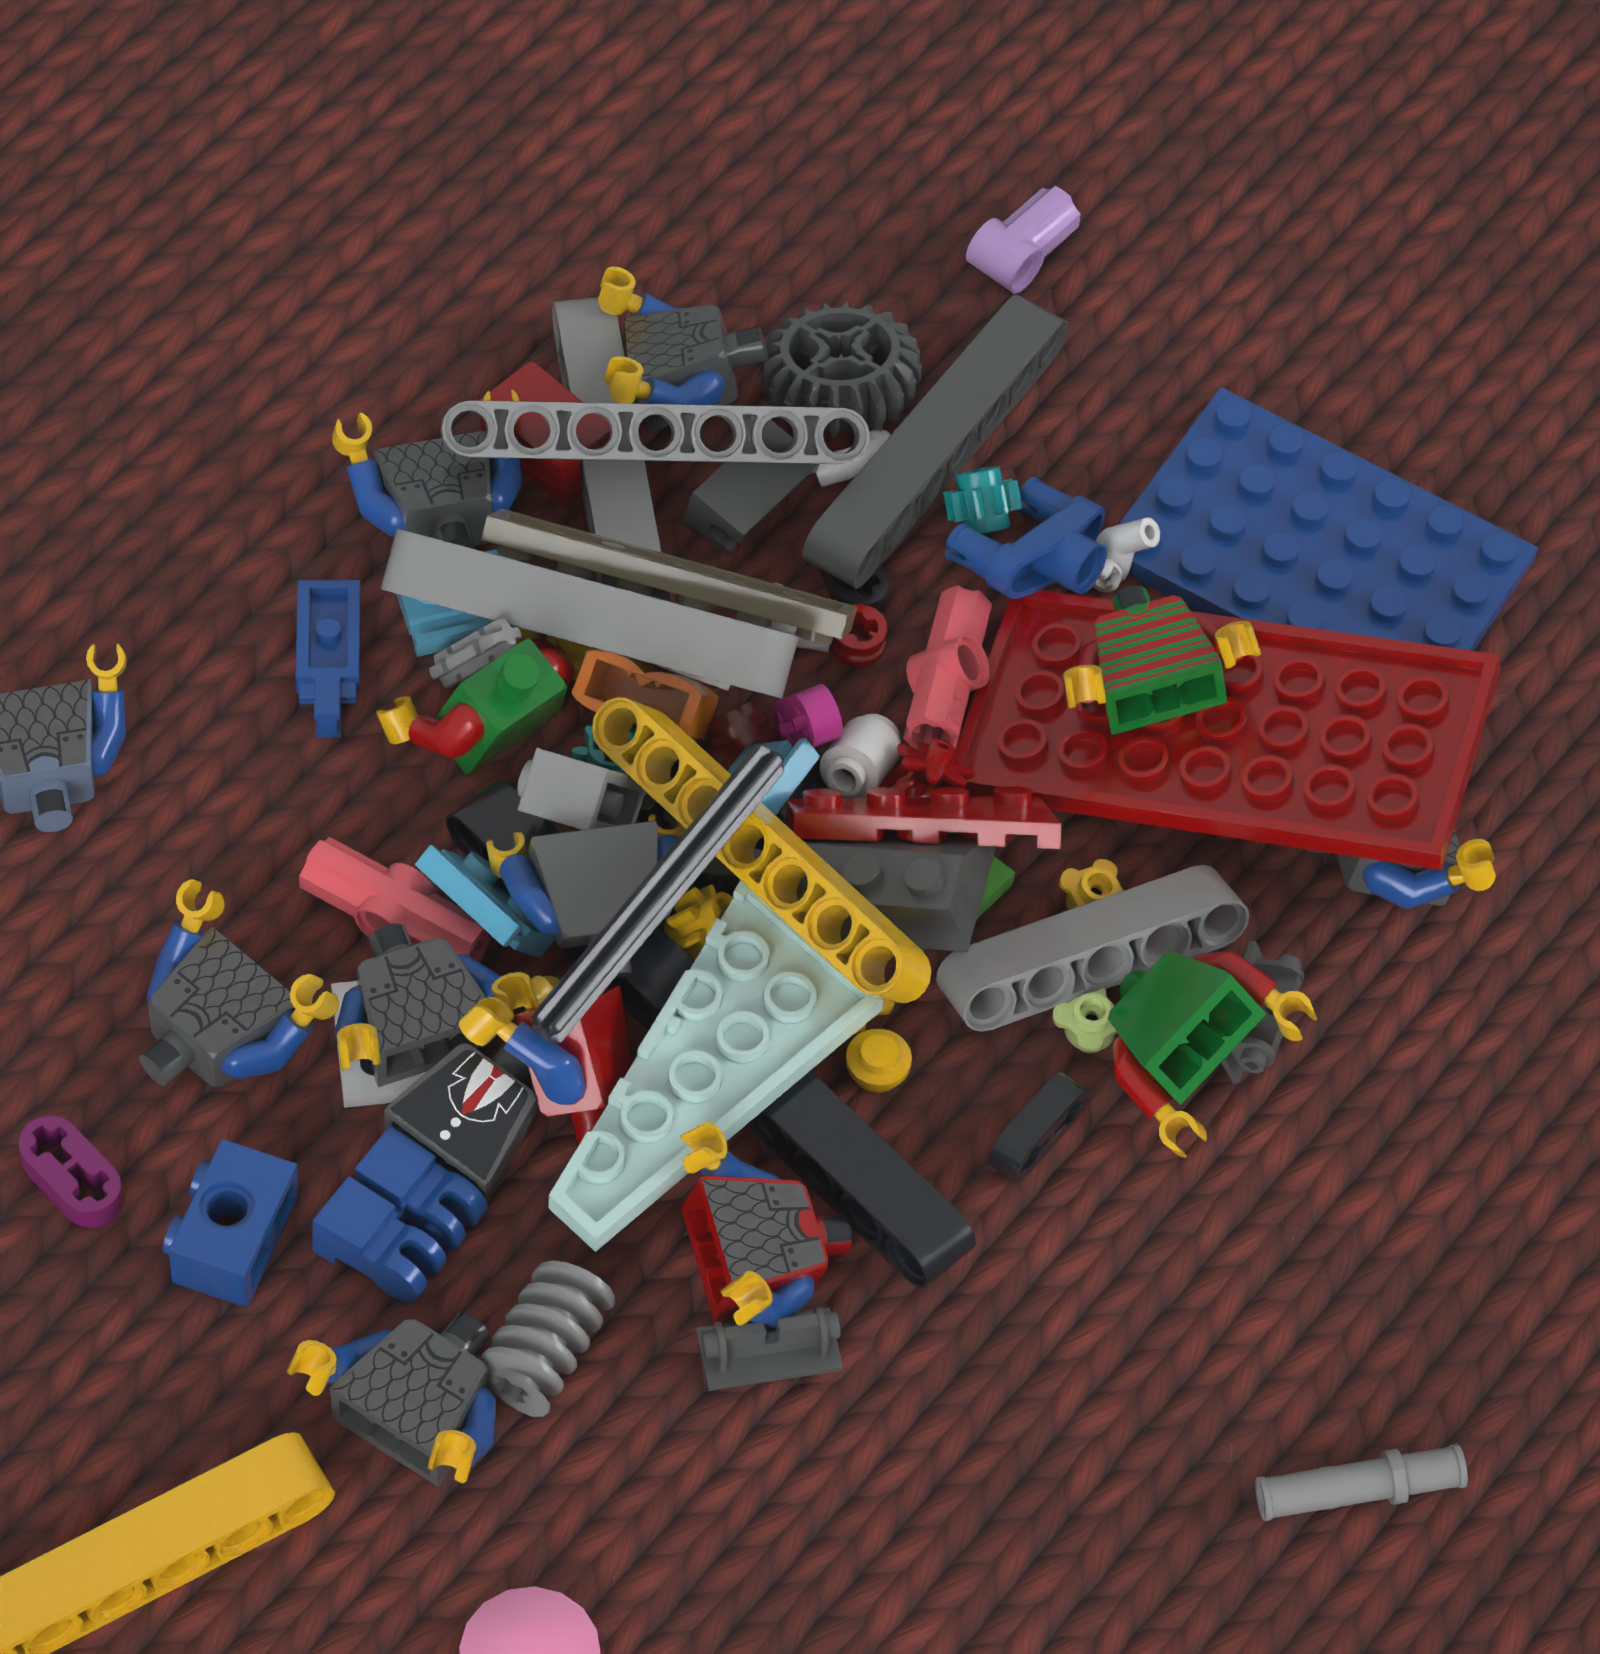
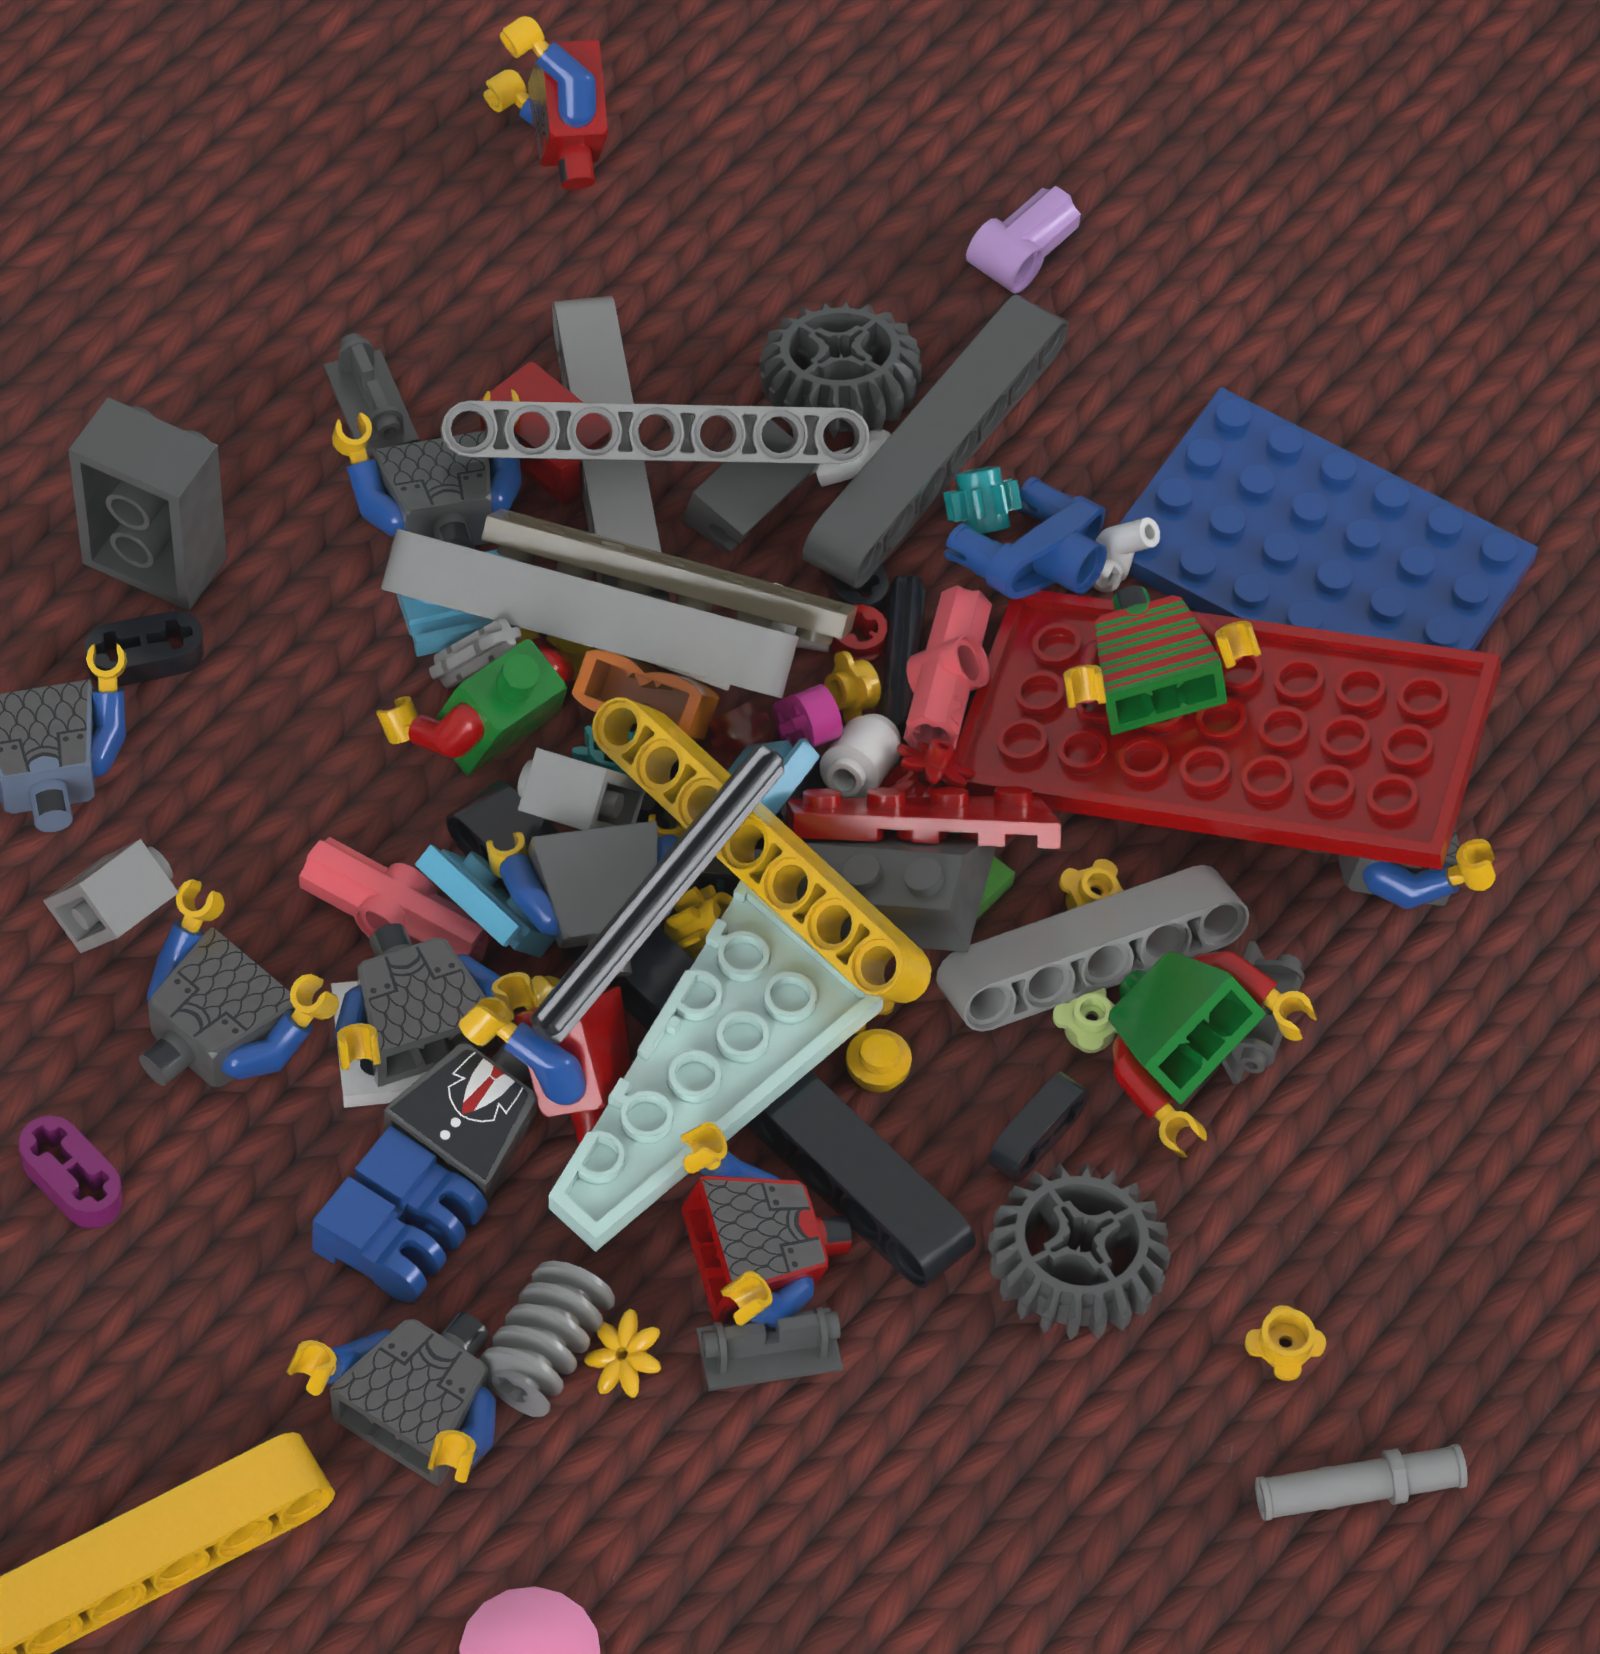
(112, 895): none -> light grey brick
(147, 646): none -> black beam
(148, 503): none -> dark grey brick
(232, 1258): blue brick -> none
(328, 649): blue hinge -> none
(367, 387): none -> dark grey hinge
(562, 100): none -> torso
(624, 1354): none -> yellow plant
(674, 351): torso -> none
(853, 685): none -> yellow plate
(902, 641): none -> black axle
(1073, 1284): none -> dark grey gear
(1291, 1325): none -> yellow plate

